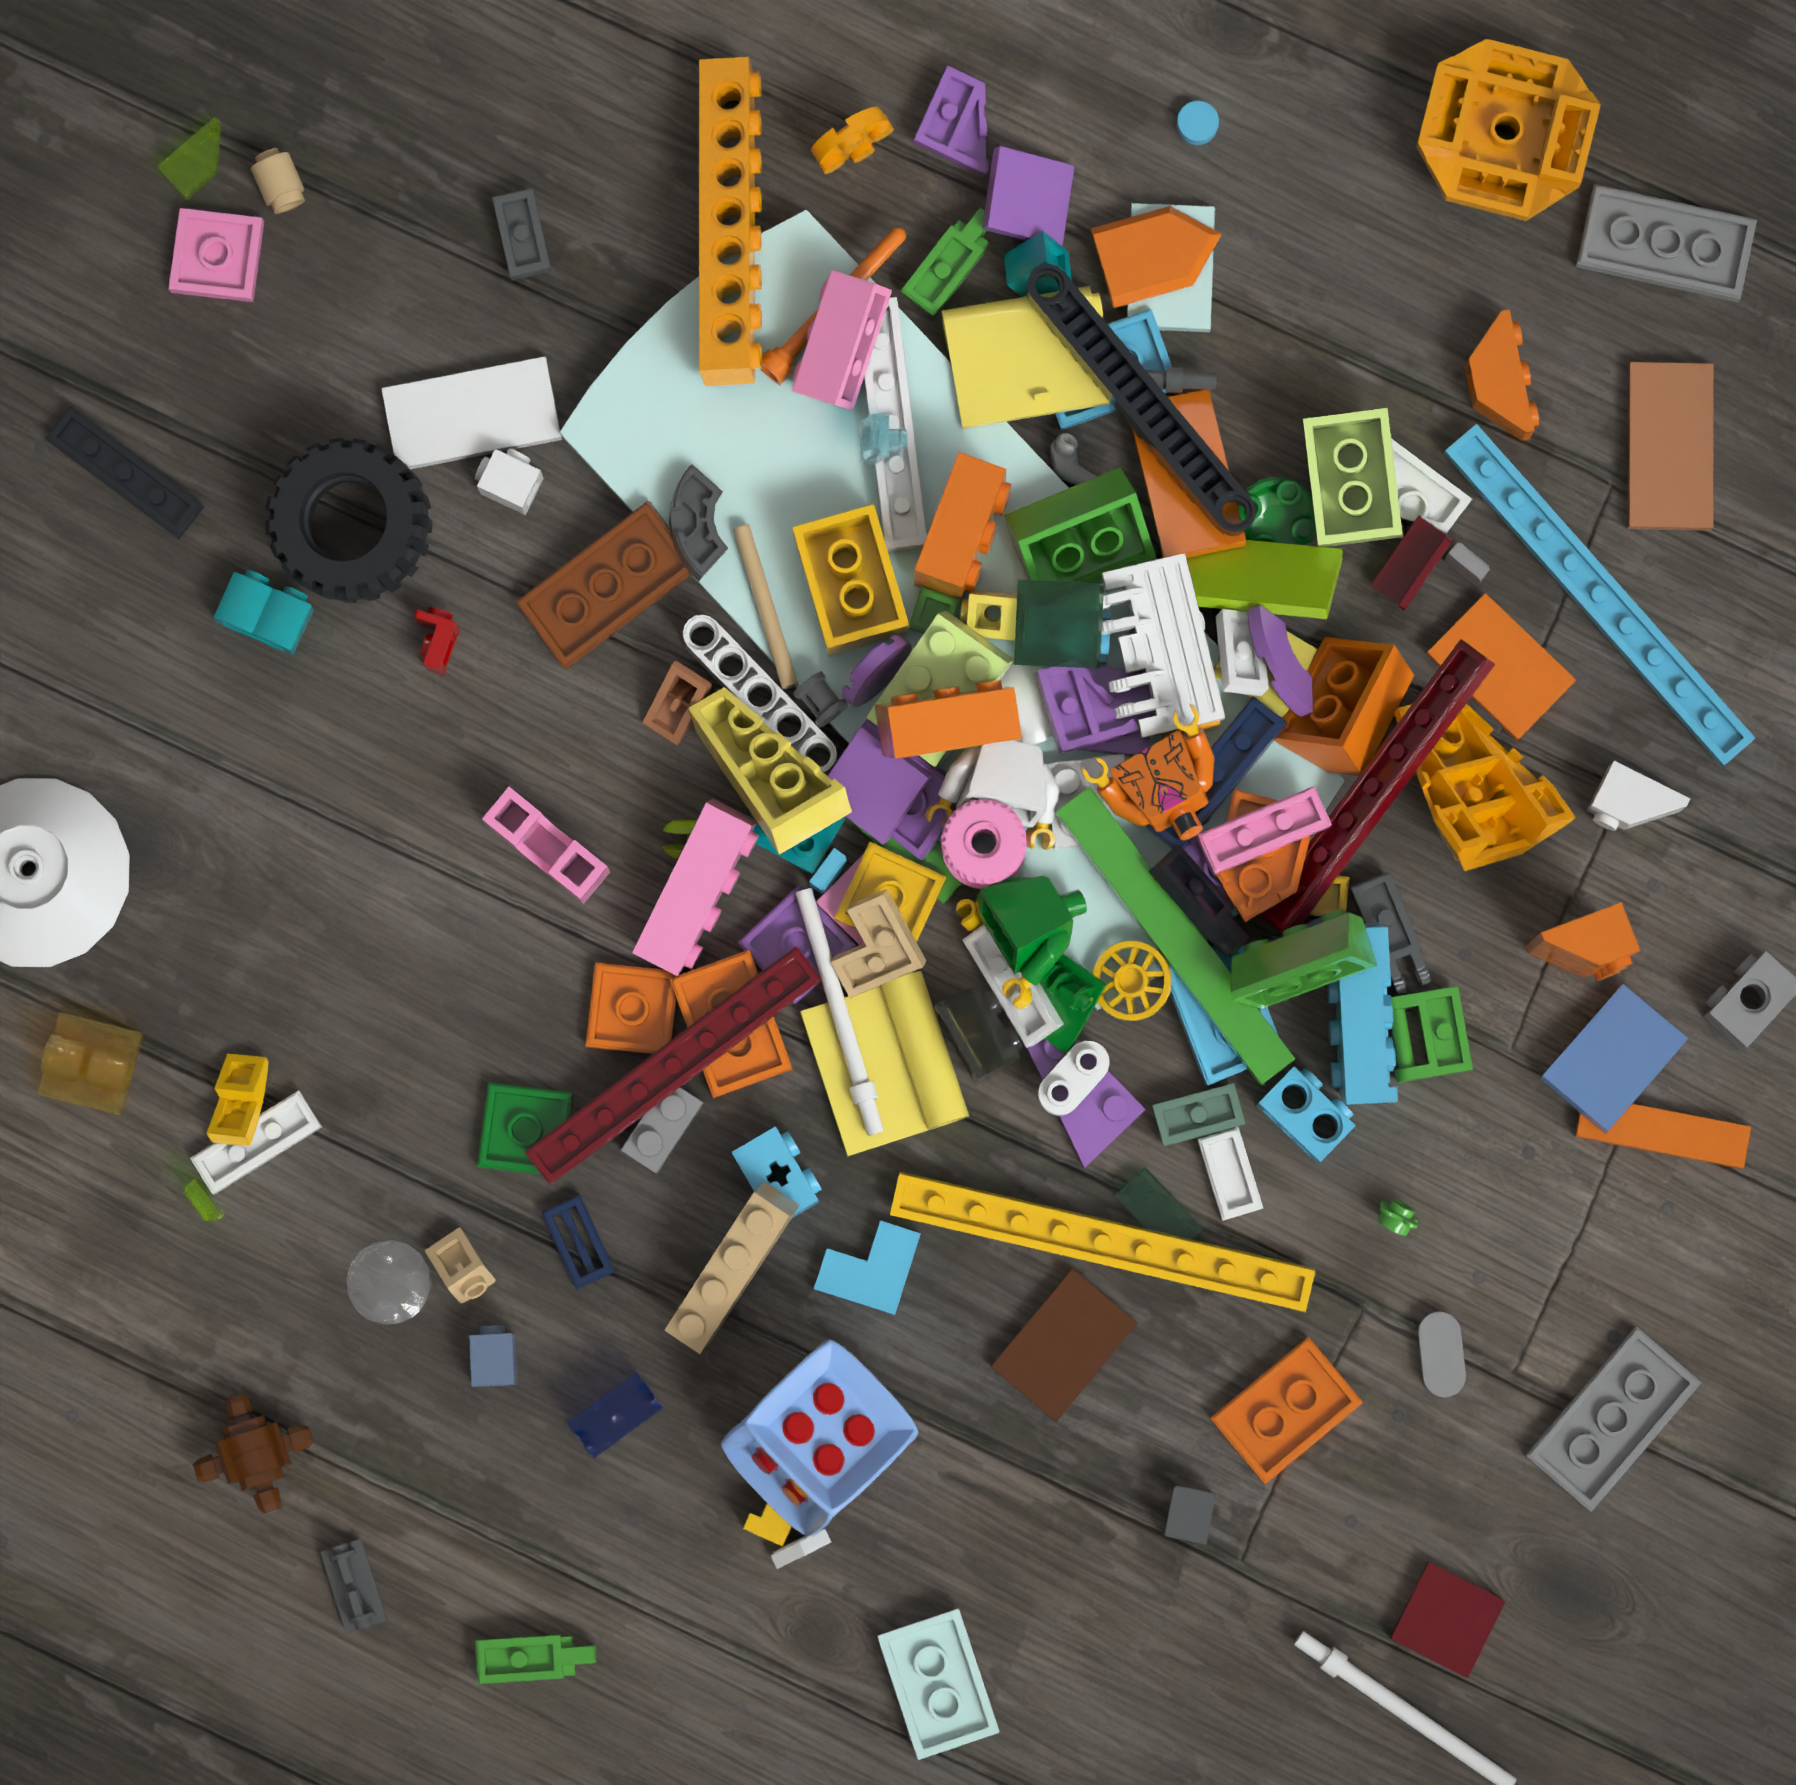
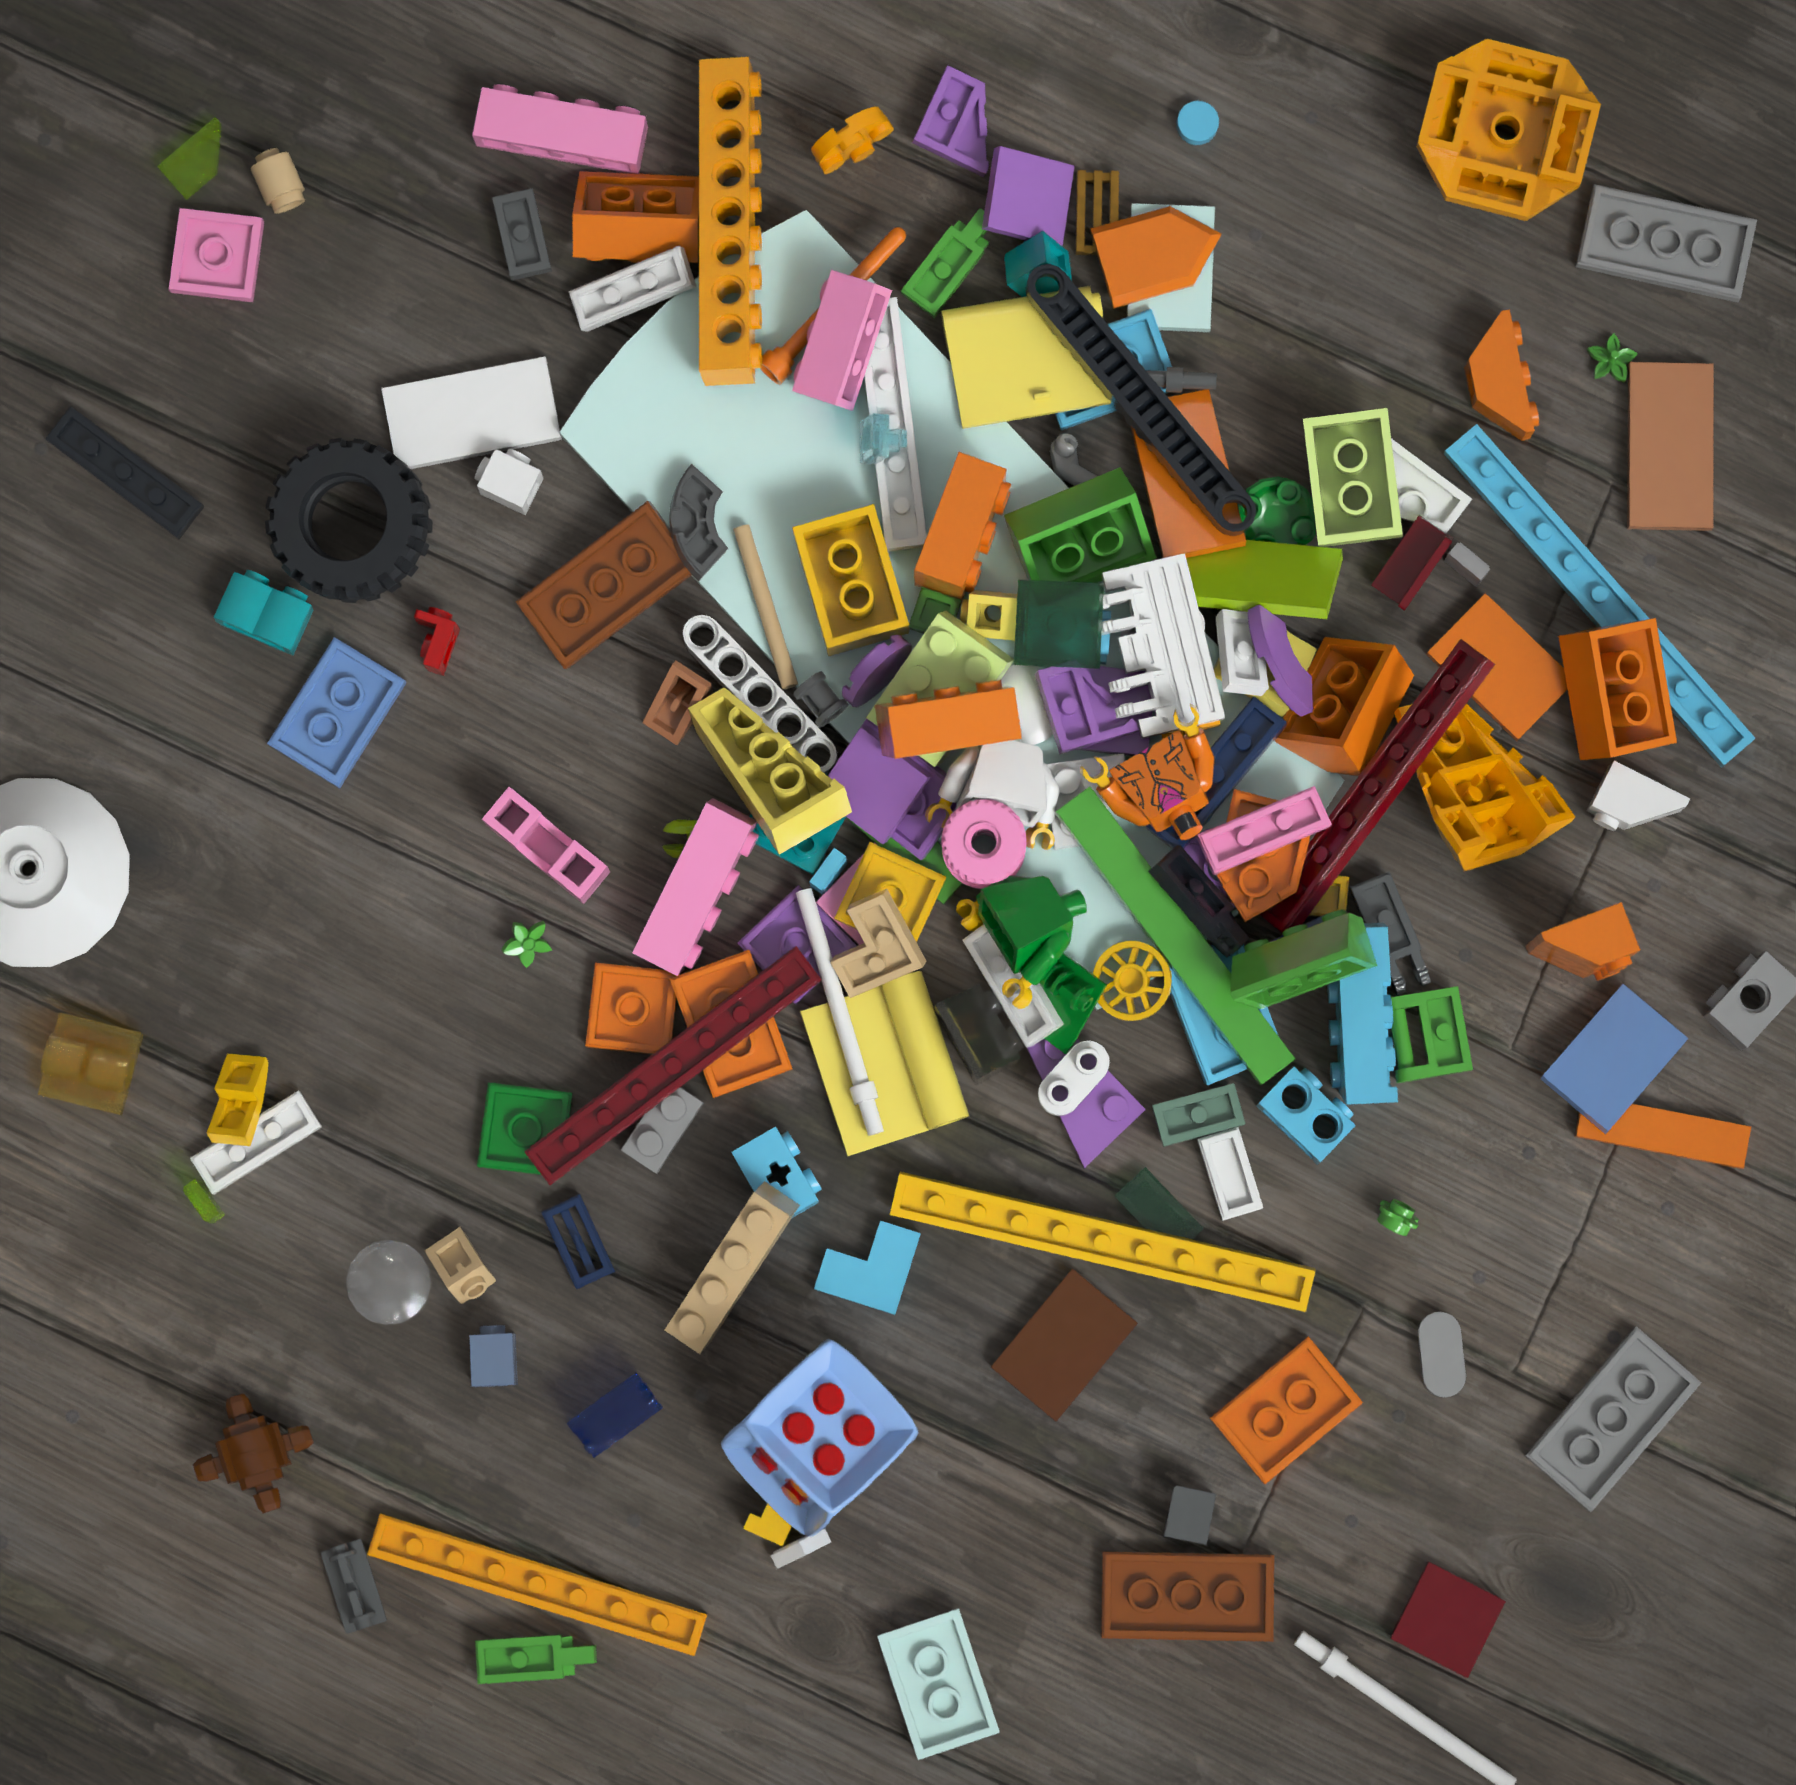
(336, 712): none -> medium blue tile
(526, 942): none -> bright green plant
(537, 1584): none -> light orange tile
(560, 129): none -> bright pink brick
(632, 288): none -> white tile
(635, 216): none -> orange slope
(1097, 178): none -> pearl gold tile
(1187, 1596): none -> dark orange tile
(1612, 359): none -> bright green plant
(1617, 689): none -> orange slope

